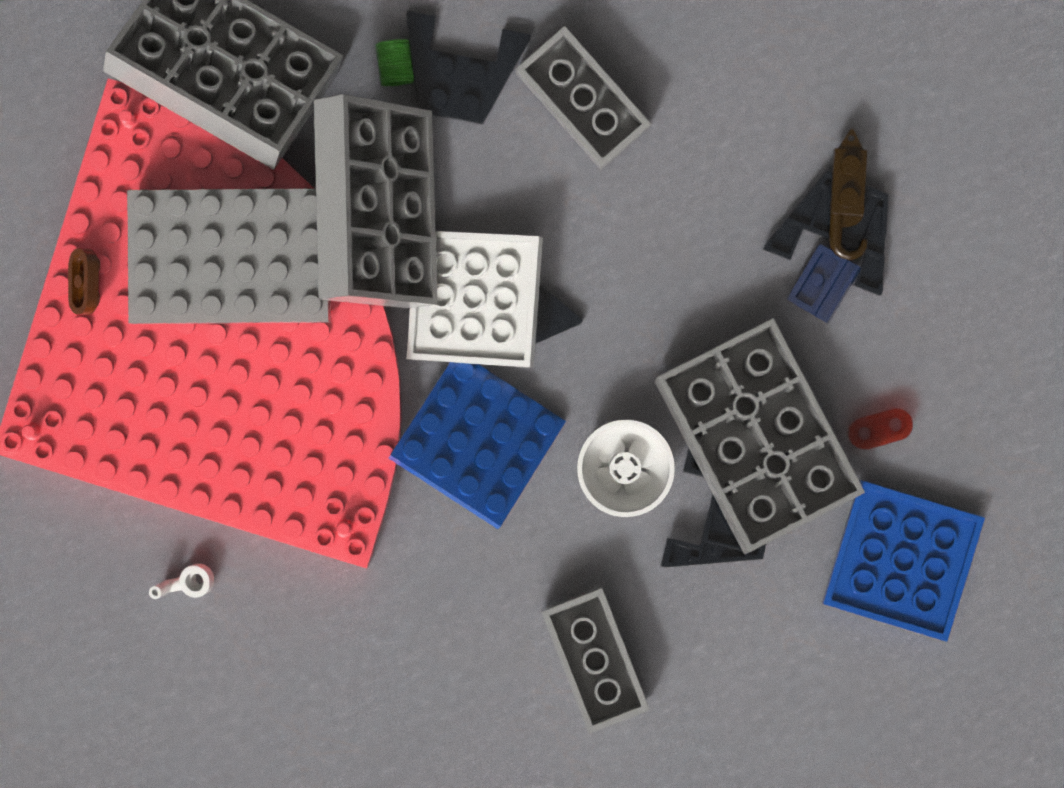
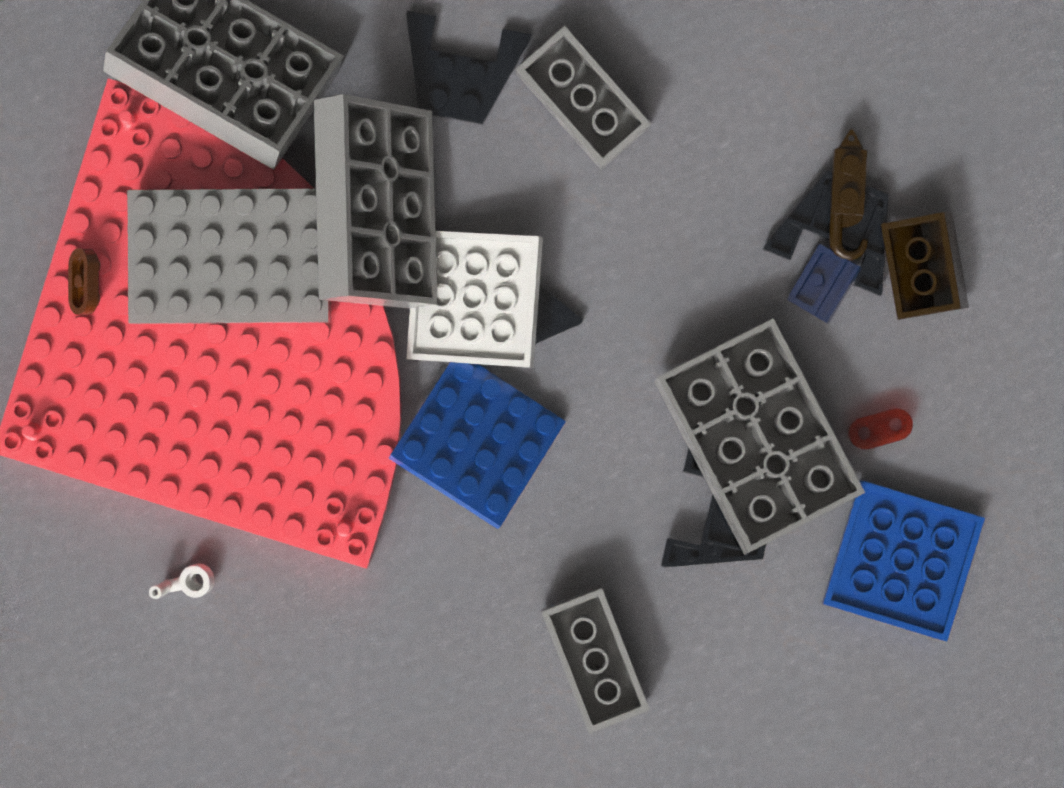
(394, 62): bright green piece -> none
(633, 492): white piece -> none
(924, 265): none -> dark brown slope

